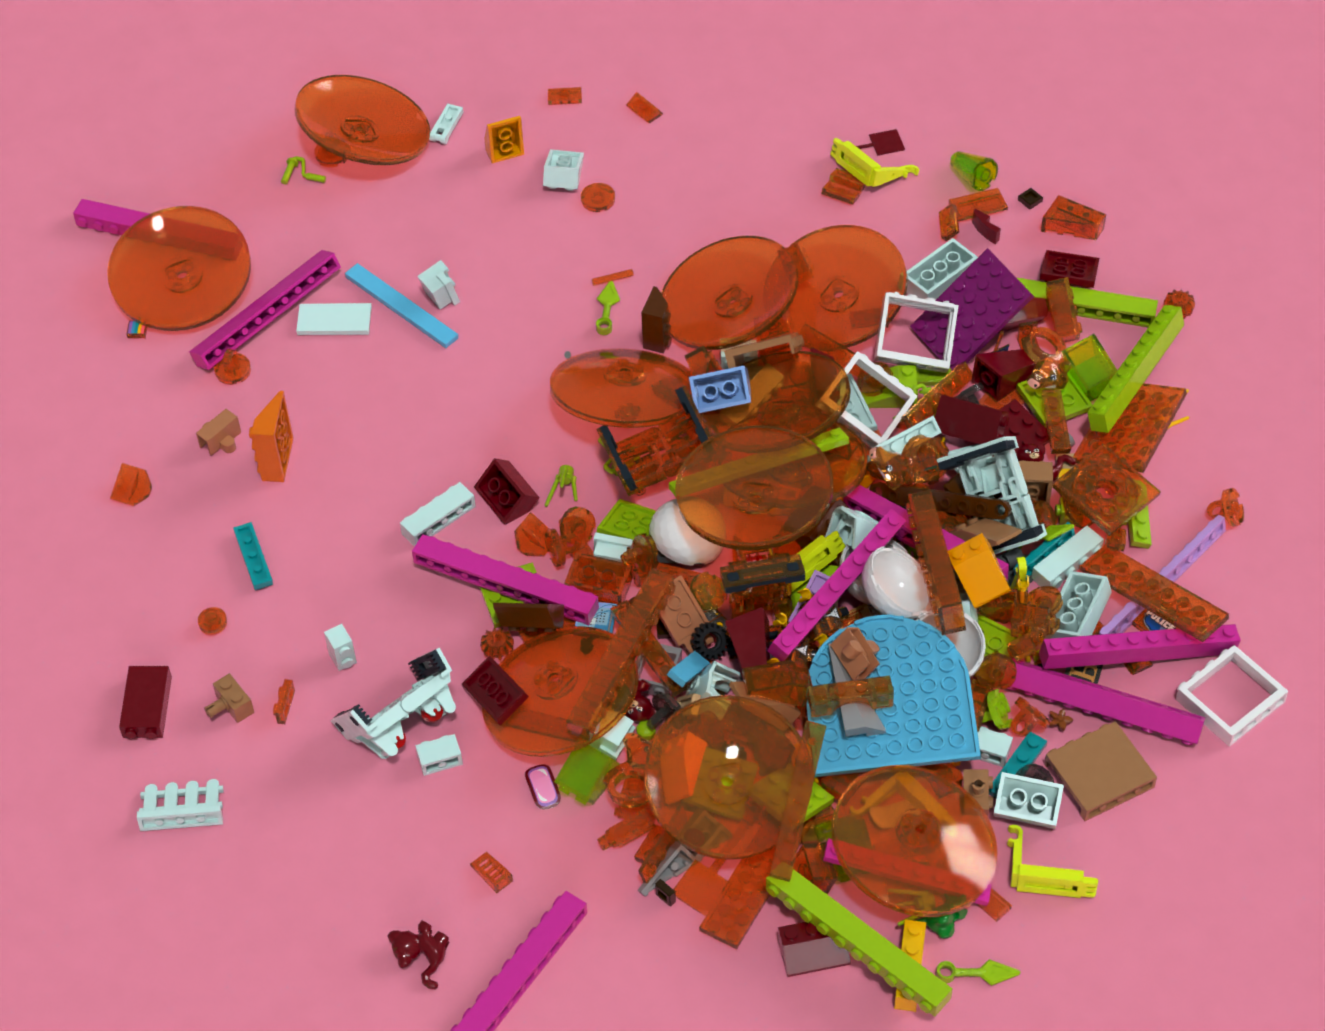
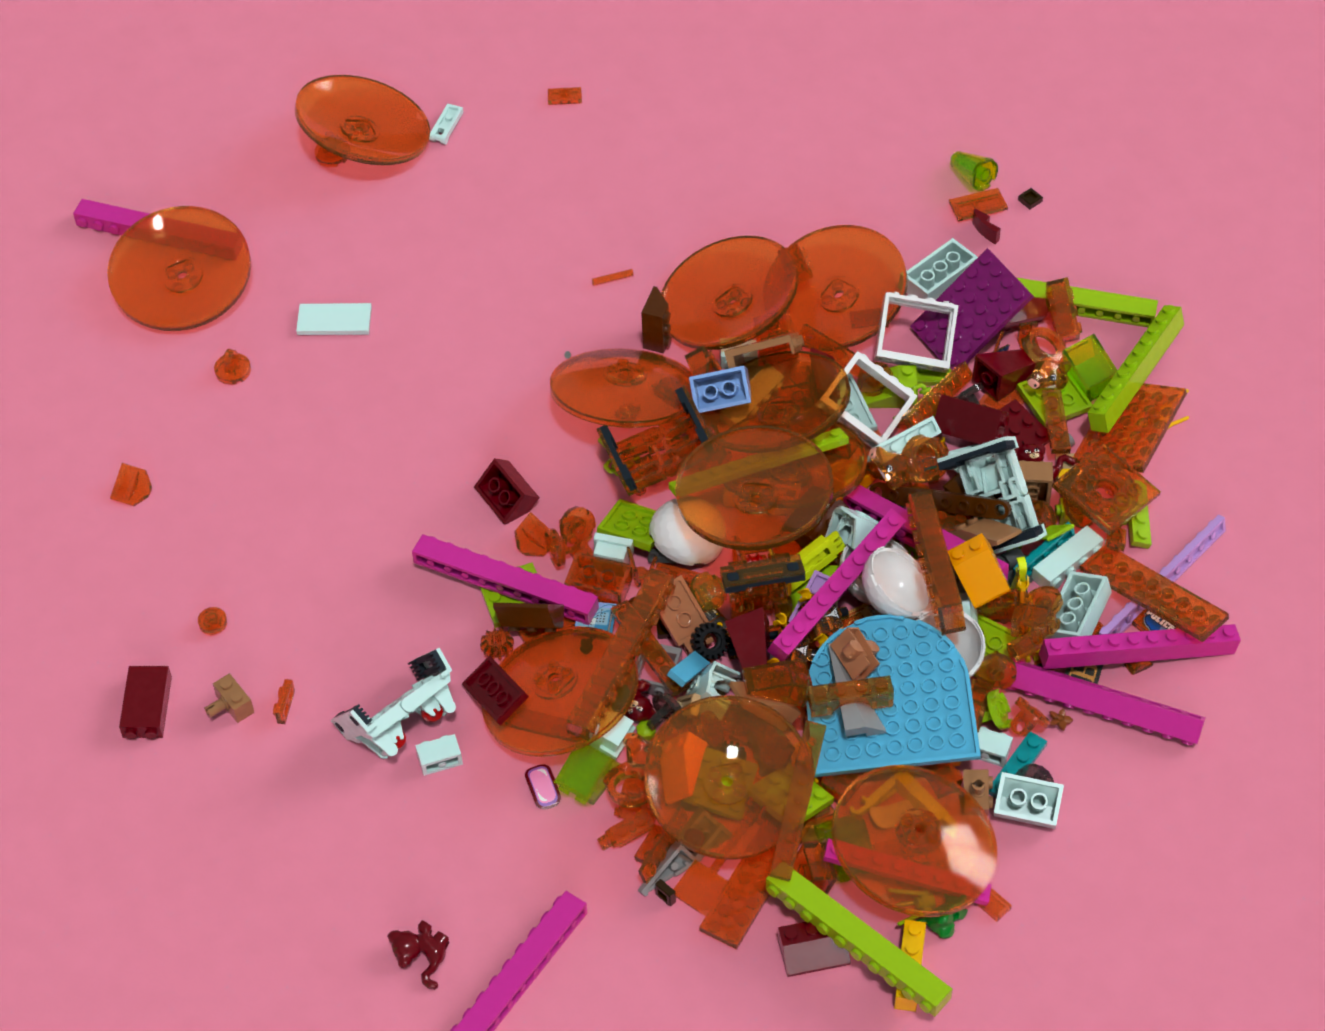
(136, 330): tile -> none
(180, 816): light aqua fence -> none
(220, 433): nougat piece -> none
(253, 556): teal plate -> none
(265, 309): dark pink brick -> none
(272, 439): orange slope -> none
(293, 162): lime piece -> none
(340, 647): light aqua brick -> none
(401, 305): medium azure tile -> none
(438, 513): light aqua brick -> none
(439, 285): light aqua plate -> none
(501, 882): clear orange slope -> none
(504, 139): light orange slope -> none
(563, 169): light aqua slope -> none
(564, 476): lime plant -> none
(598, 197): clear orange tile -> none
(608, 298): lime piece -> none
(643, 553): clear orange tile -> none
(644, 108): clear orange slope -> none
(843, 186): clear orange slope -> none
(864, 167): neon yellow hinge -> none
(885, 142): dark red piece -> none
(949, 222): clear orange plate -> none
(990, 971): lime piece -> none
(1047, 879): neon yellow hinge -> none
(1073, 218): clear orange wedge -> none
(1078, 268): dark red plate -> none
(1101, 770): medium nougat panel -> none
(1182, 300): clear orange gear -> none
(1228, 734): white window -> none
(1229, 506): clear orange tile -> none

